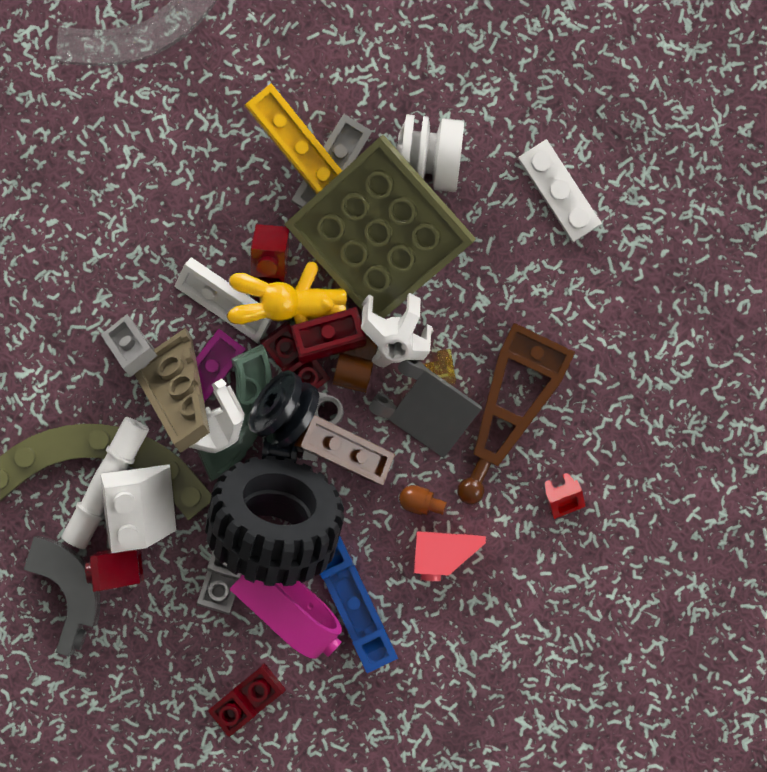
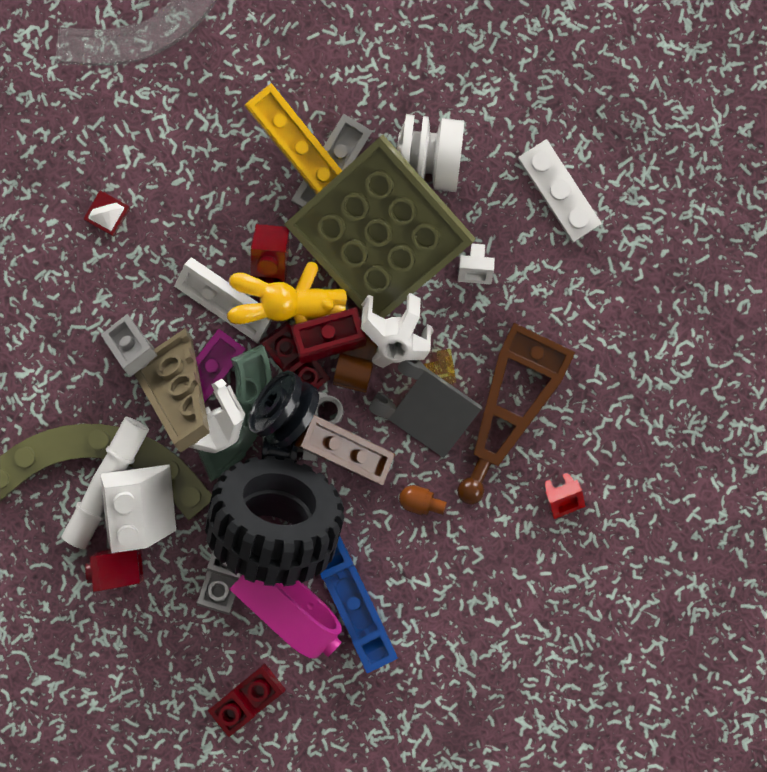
(68, 571): dark grey arch -> none
(107, 213): none -> tile
(443, 553): coral slope -> none
(476, 267): none -> white tile

